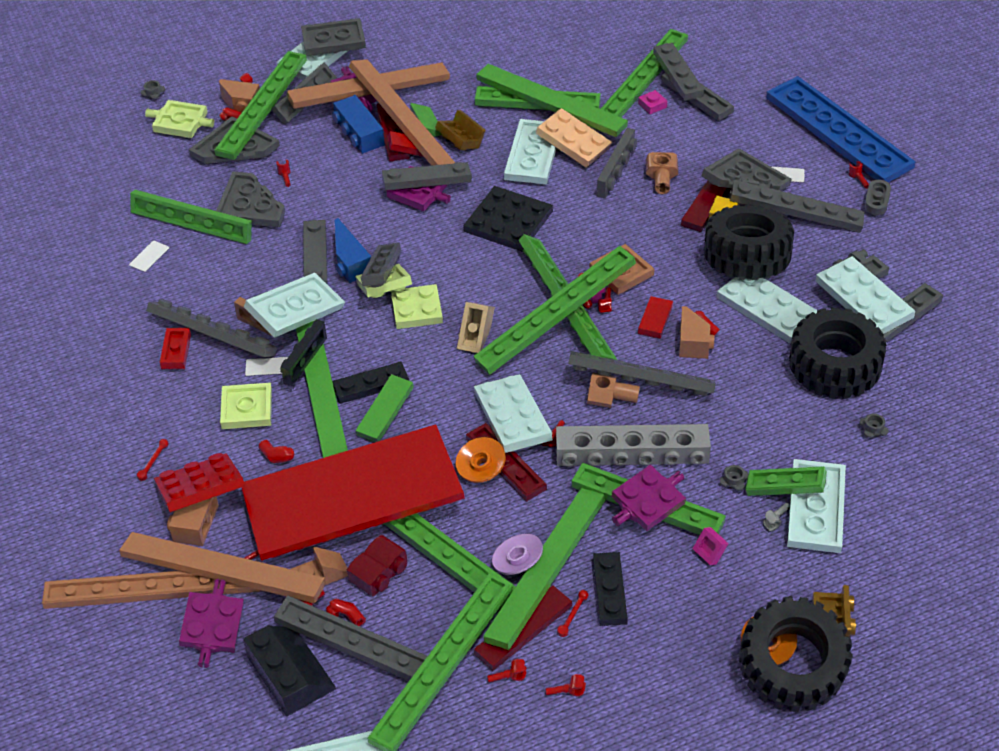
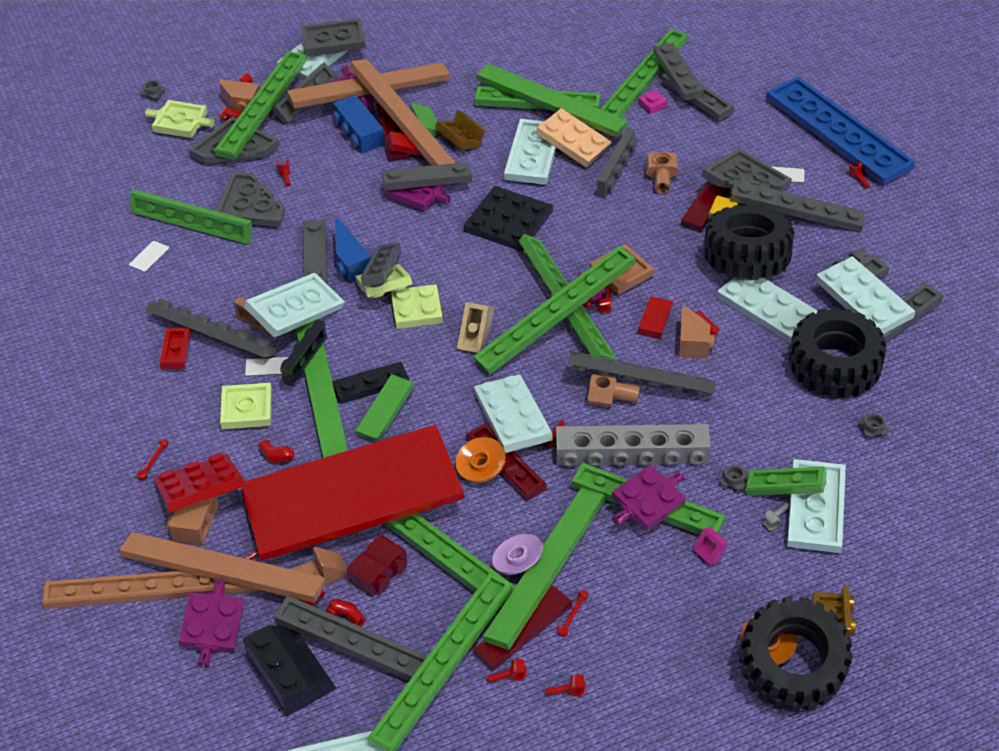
(610, 589): black plate -> none
(877, 197): dark grey plate -> none

